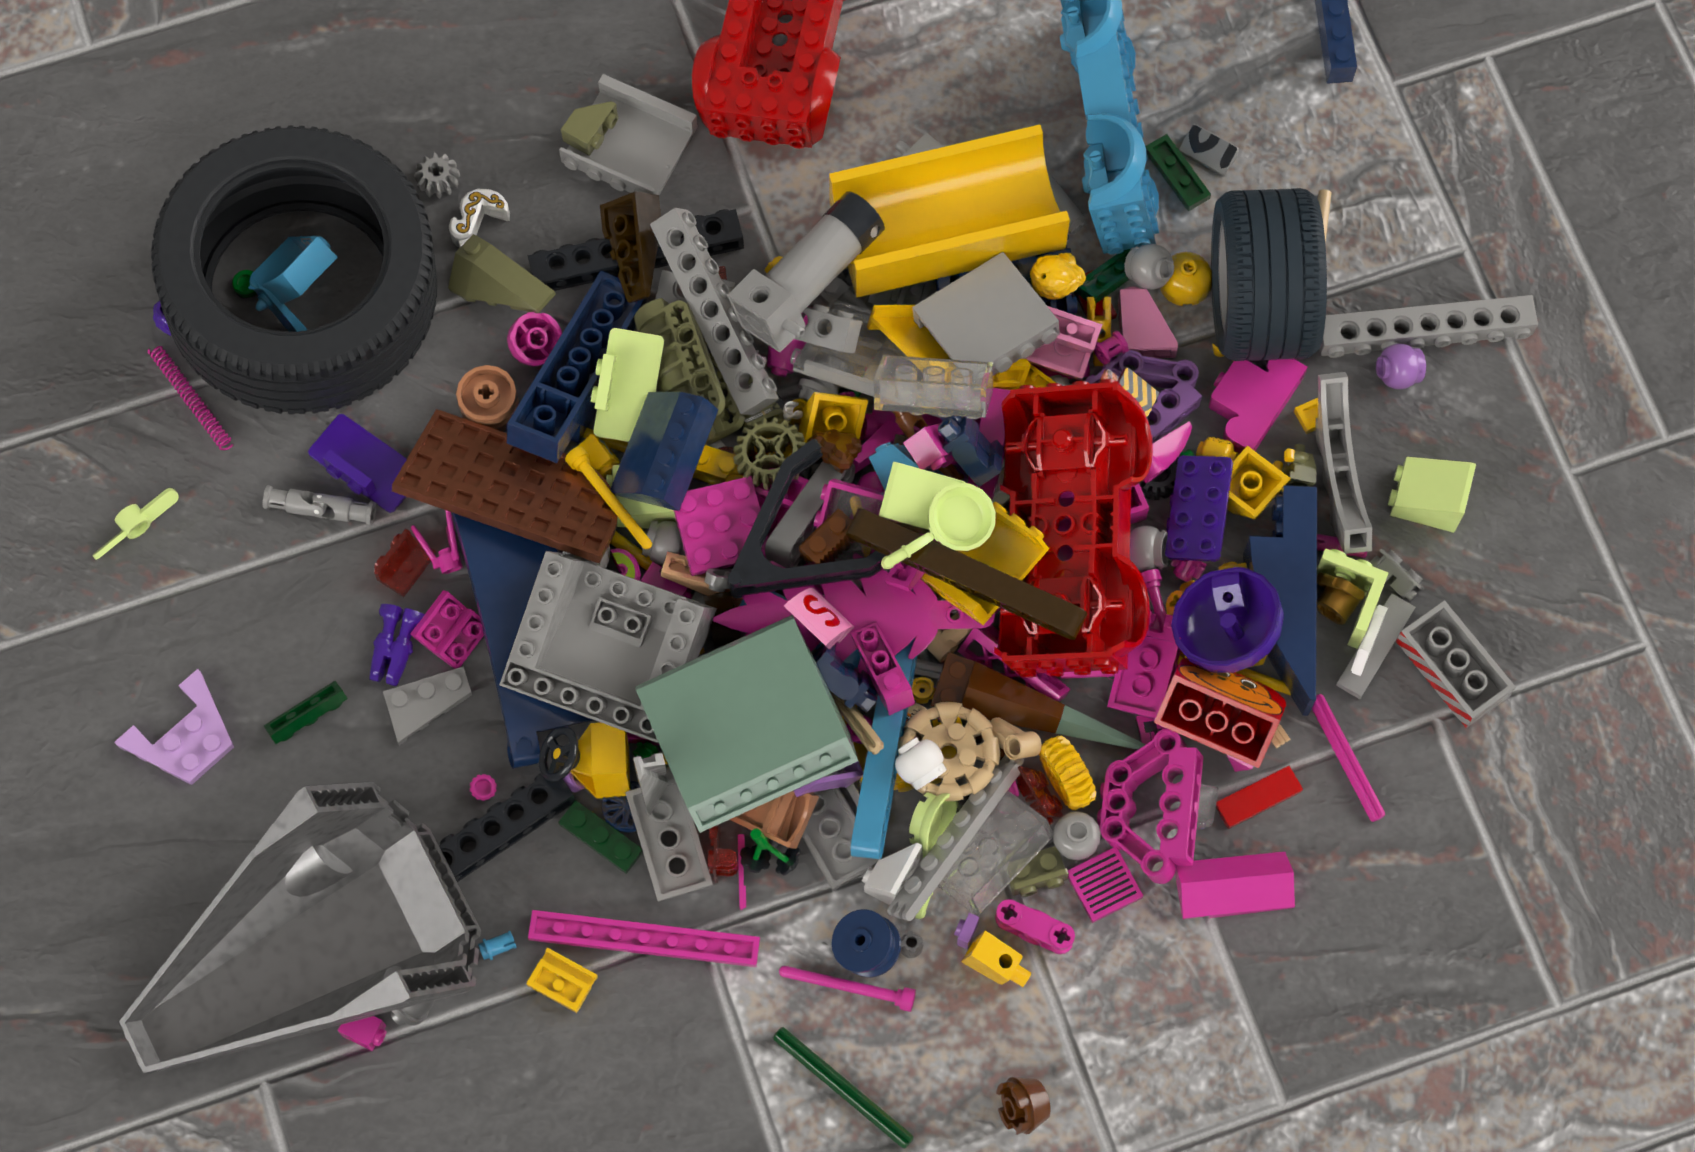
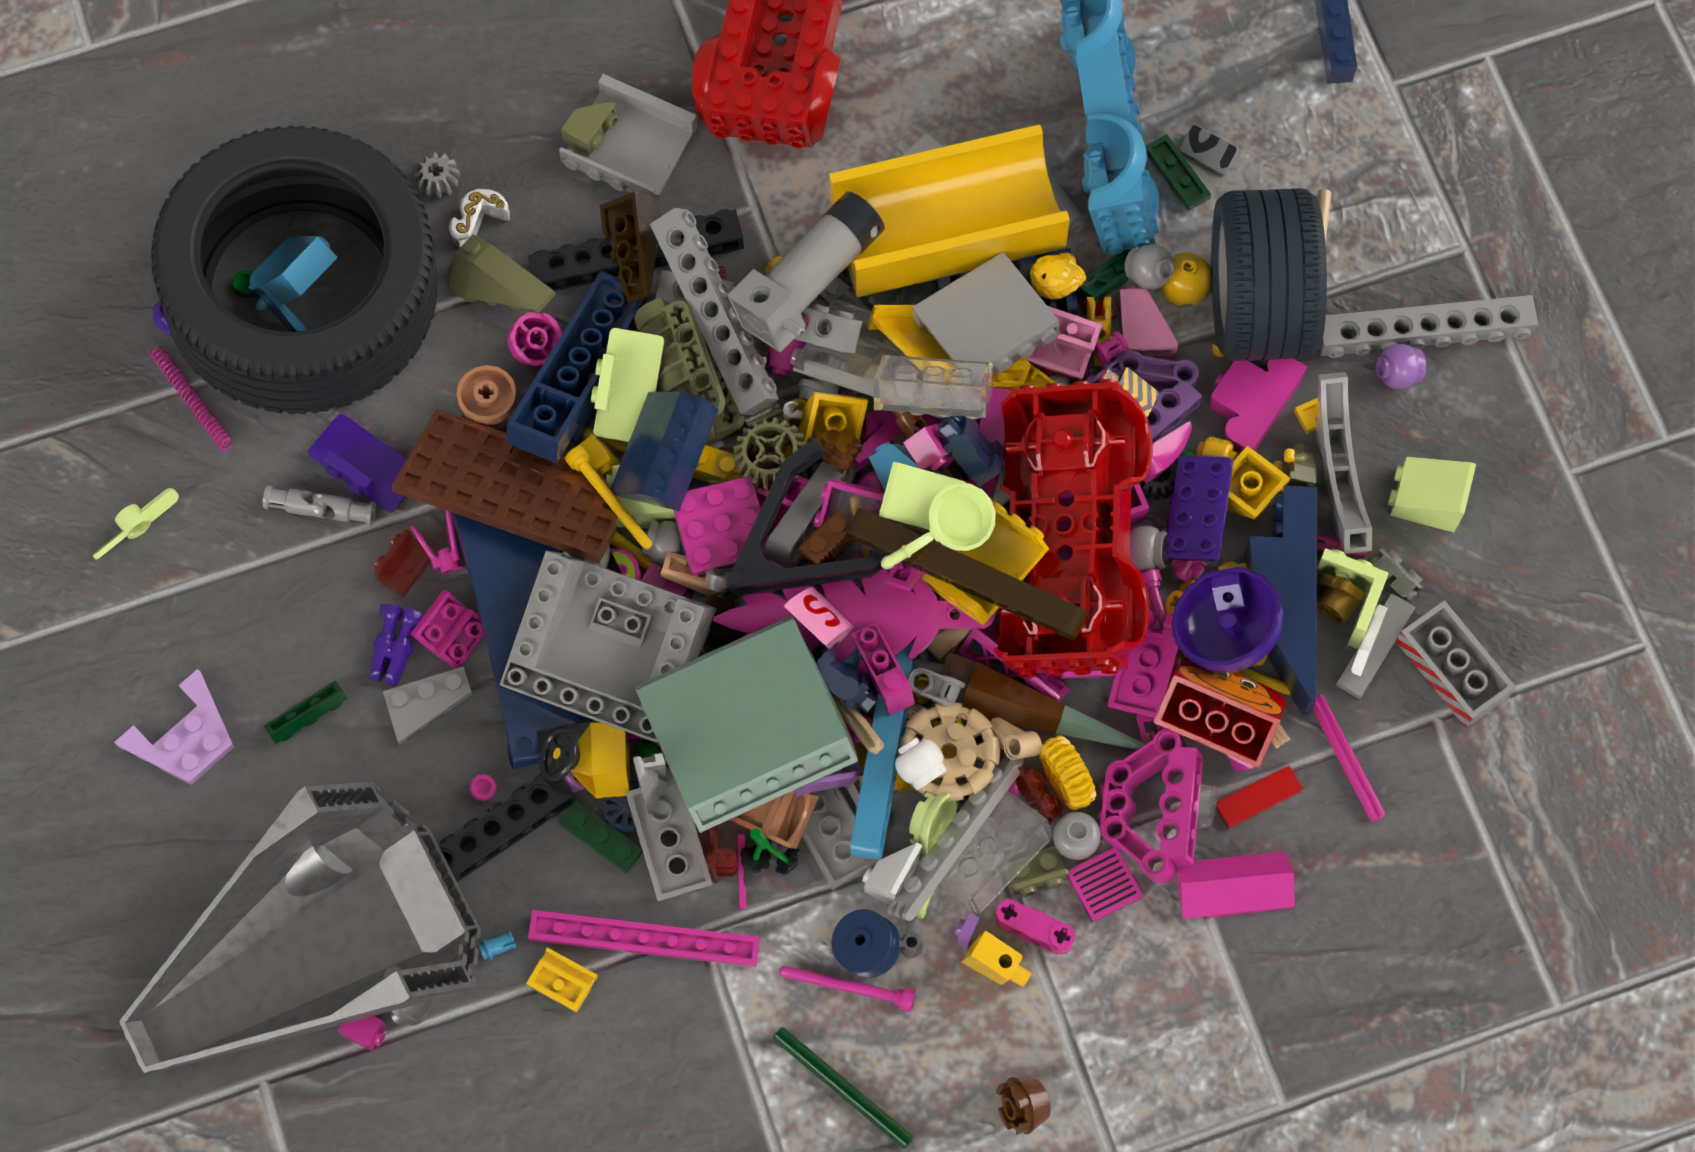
(941, 688): none -> light grey piece

